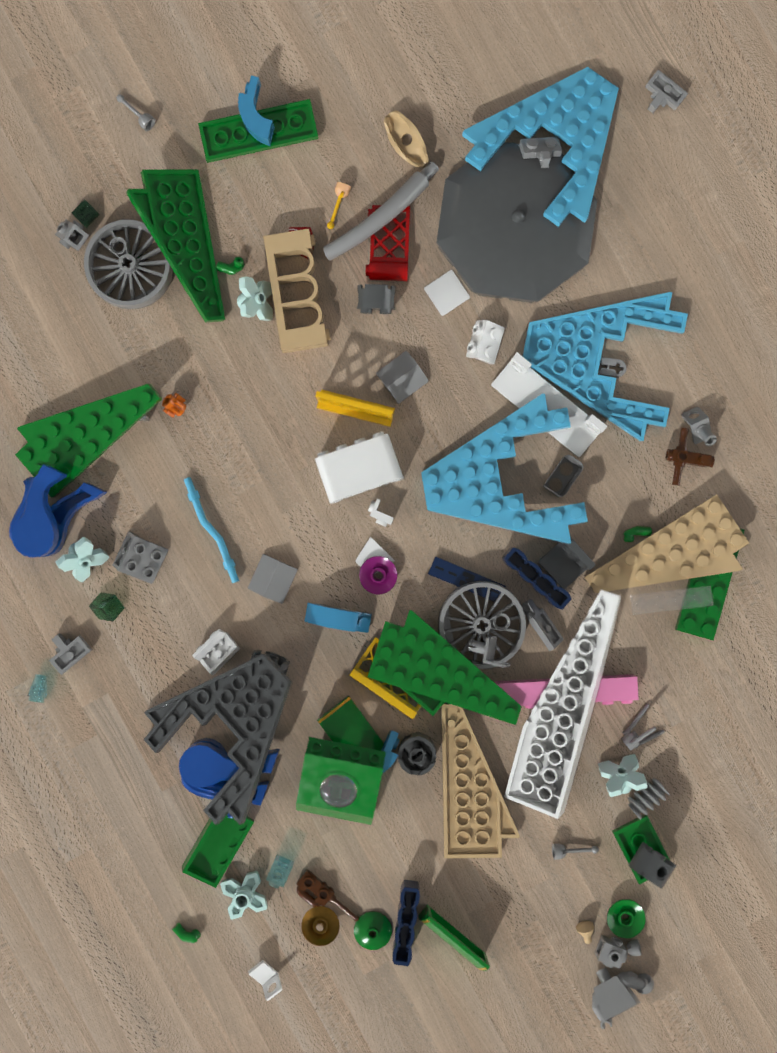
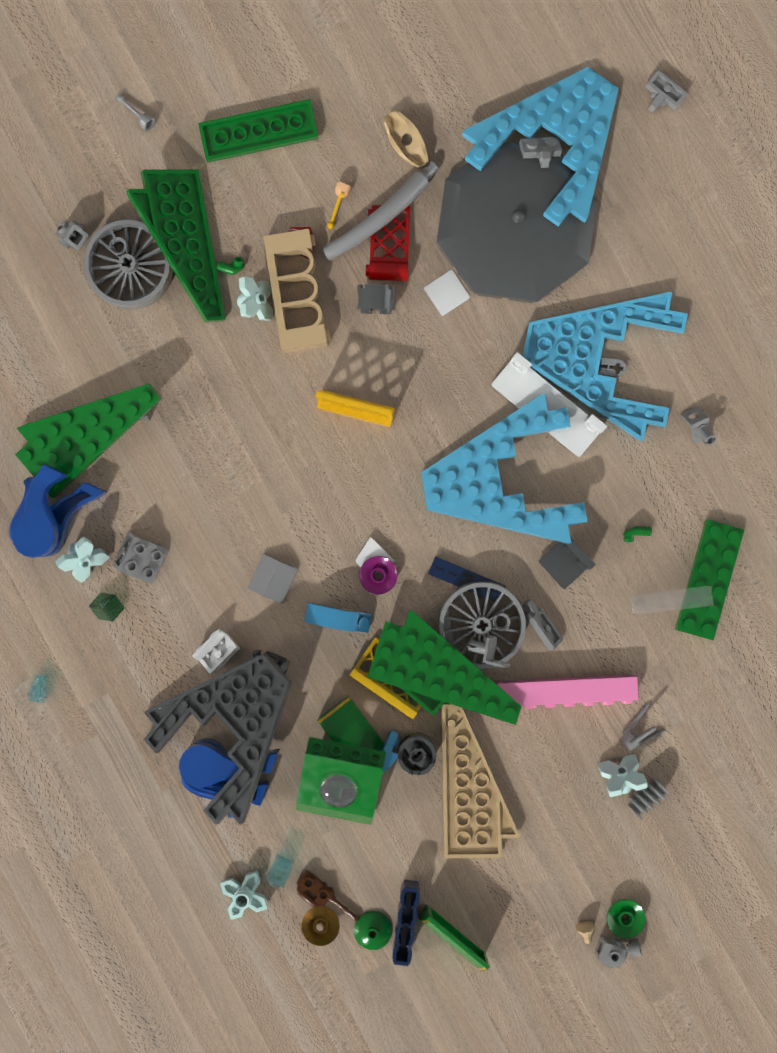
(68, 652): light grey hinge -> none
(85, 213): clear green tile -> none
(174, 405): orange gear -> none
(190, 937): green arm -> none
(194, 497): medium azure bar -> none
(215, 849): green slope -> none
(256, 125): dark azure arch -> none
(266, 976): white bracket -> none
(358, 467): white windscreen -> none
(382, 518): white bracket -> none
(402, 377): light grey slope -> none
(485, 341): white bracket -> none
(540, 582): dark blue brick -> none
(559, 850): light grey hinge -> none
(560, 719): white wedge -> none
(577, 469): light grey piece -> none
(615, 993): light grey torso -> none
(631, 837): green plate -> none
(652, 865): dark grey brick -> none
(681, 456): reddish brown piece -> none
(687, 548): tan wing -> none

